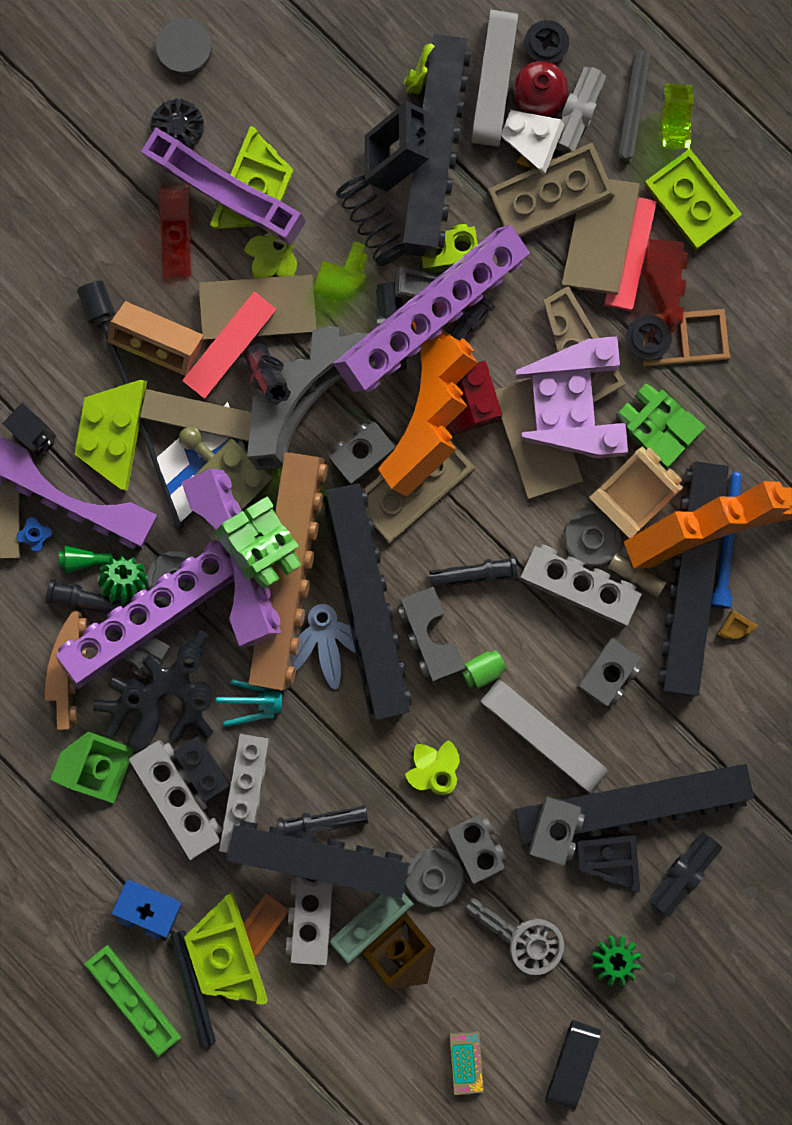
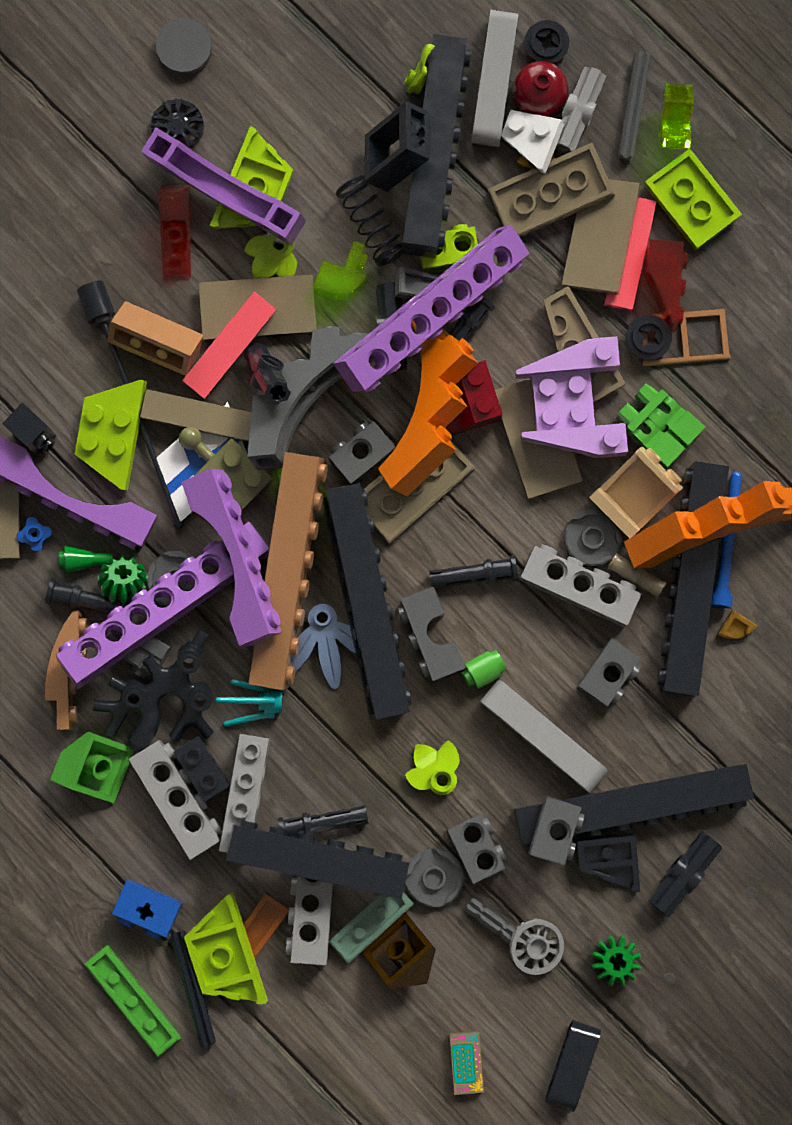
(270, 547): hips -> none

